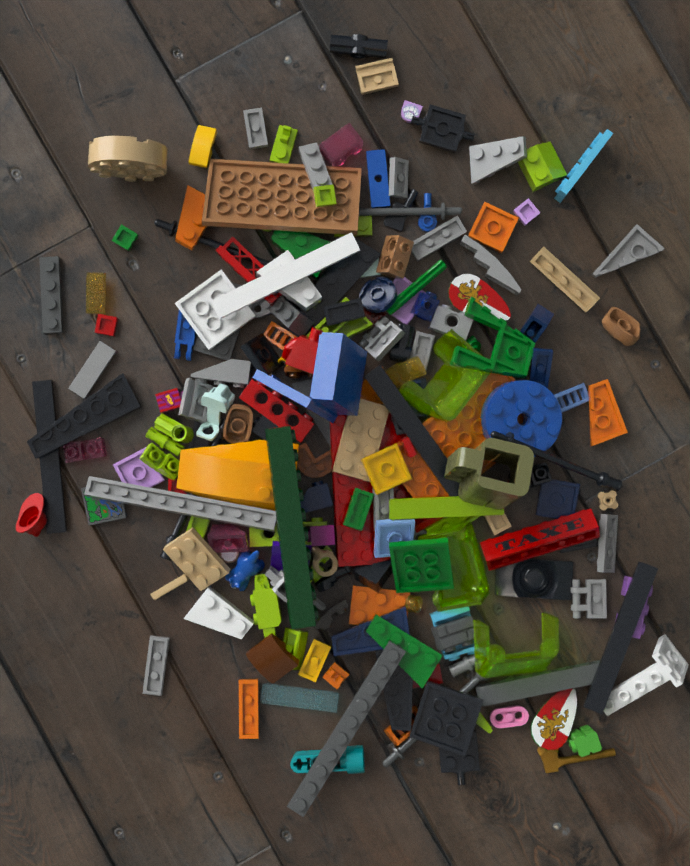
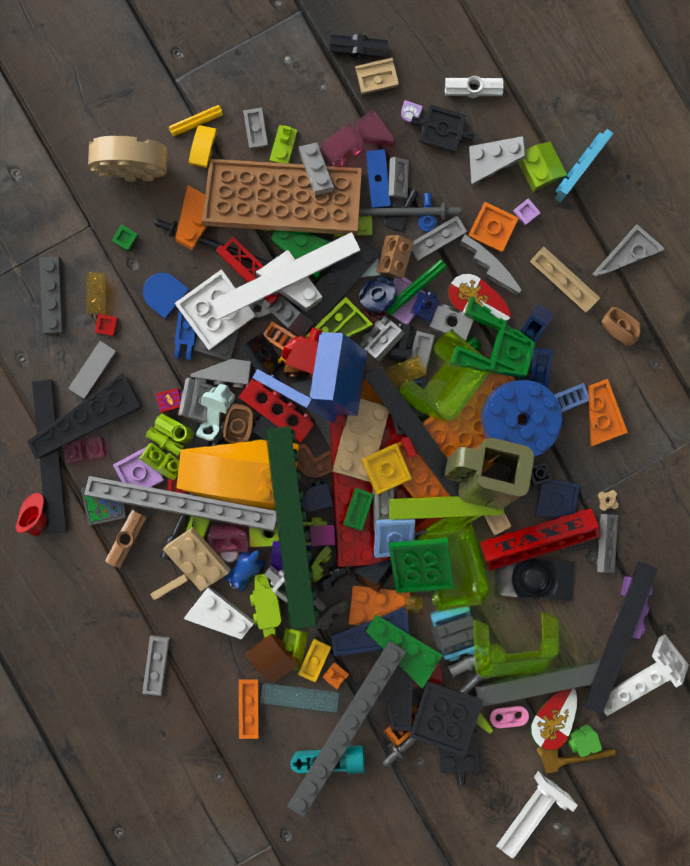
(131, 527): none -> medium nougat piece
(162, 292): none -> blue tile
(196, 120): none -> yellow axle
(318, 554): tan piece -> none
(324, 195): lime plate -> none
(344, 312): black tile -> none
(373, 130): none -> clear pink slope
(461, 87): none -> white piece
(533, 812): none -> white bracket
(595, 598): light grey plate -> none
(602, 479): black bar -> none

